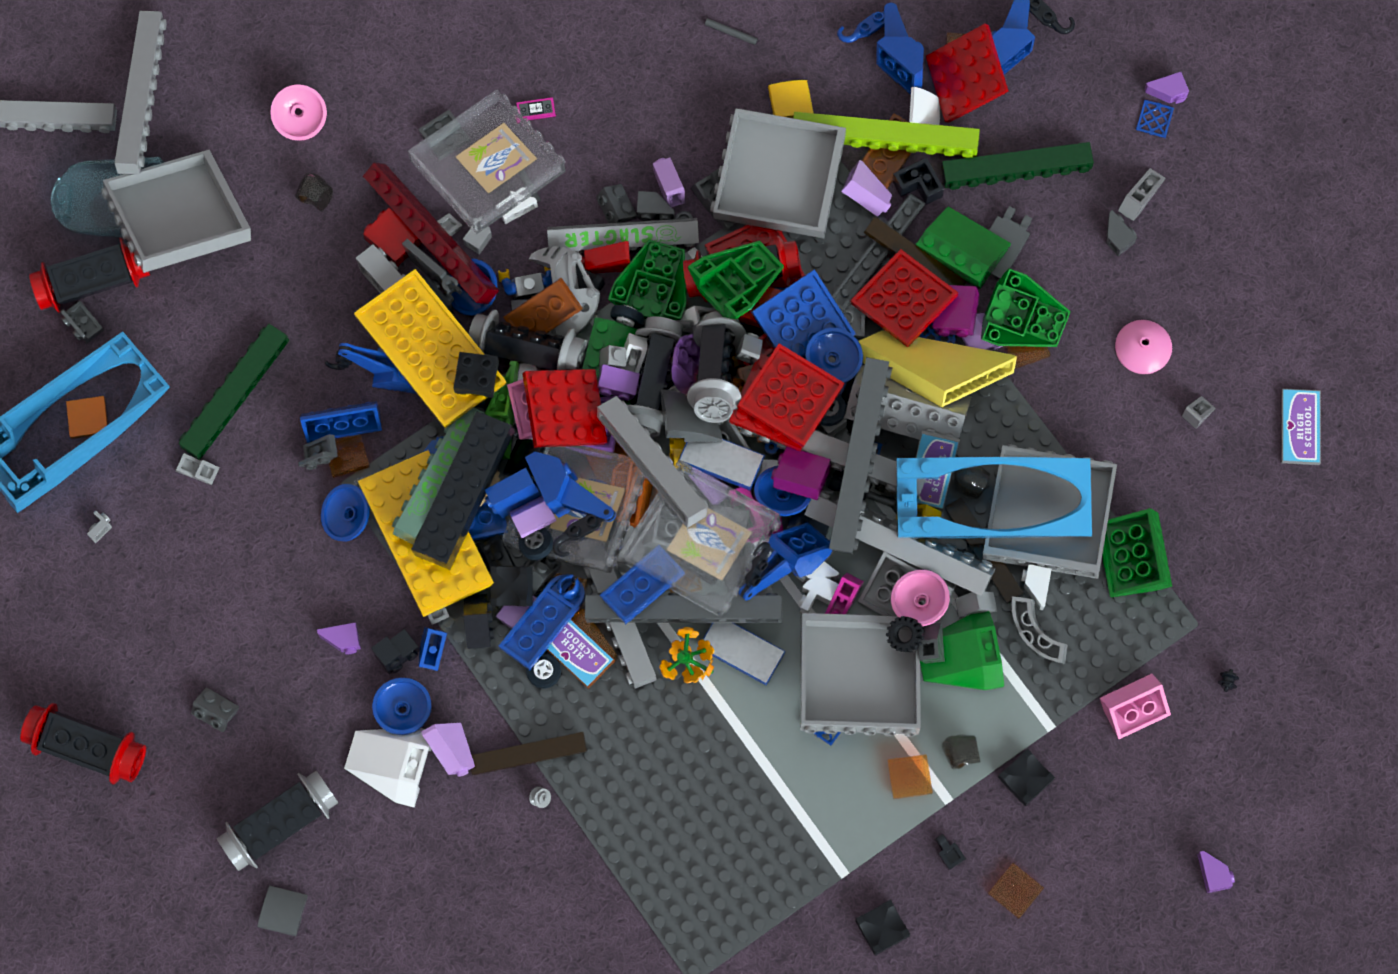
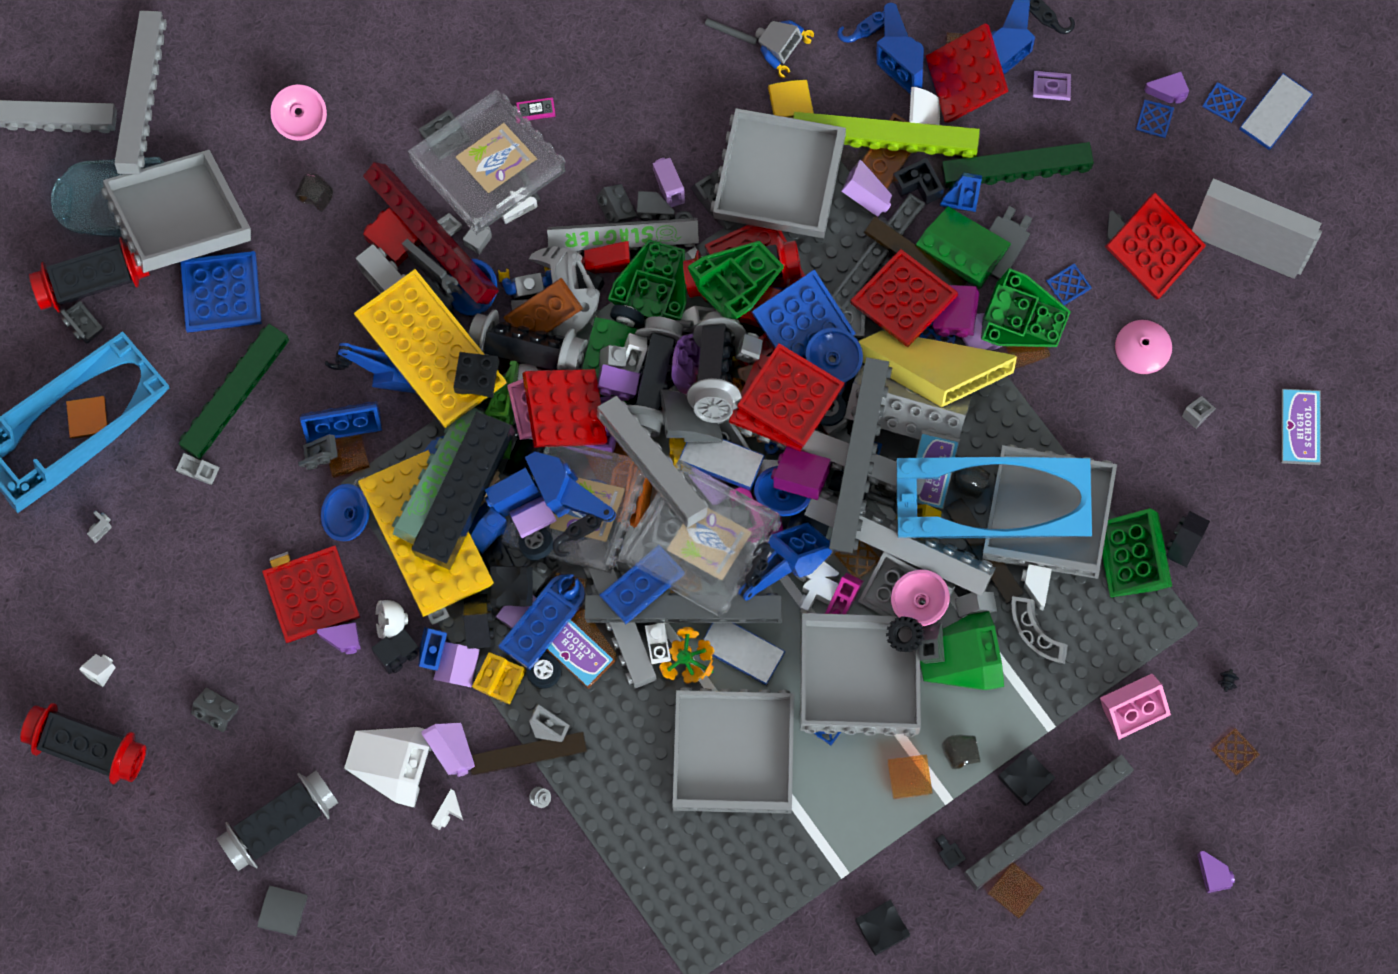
(98, 669): none -> white slope
(221, 291): none -> blue plate
(280, 559): none -> pearl gold tile
(311, 594): none -> red plate
(390, 618): none -> white cylinder
(399, 694): blue dish -> none
(450, 806): none -> white slope
(457, 665): none -> lavender slope
(488, 529): none -> blue slope
(499, 678): none -> yellow slope
(547, 725): none -> light grey slope
(657, 643): none -> white slope
(733, 751): none -> light grey panel
(779, 42): none -> light grey torso
(867, 568): none -> clear orange window
(963, 193): none -> blue wing
(1048, 822): none -> dark grey brick
(1052, 87): none -> lavender slope
(1081, 277): none -> blue window
(1141, 194): light grey slope -> none
(1155, 246): none -> red plate
(1189, 534): none -> black brick
(1217, 112): none -> blue window
(1235, 761): none -> clear orange window
(1256, 229): none -> light grey panel
(1276, 111): none -> flat silver tile

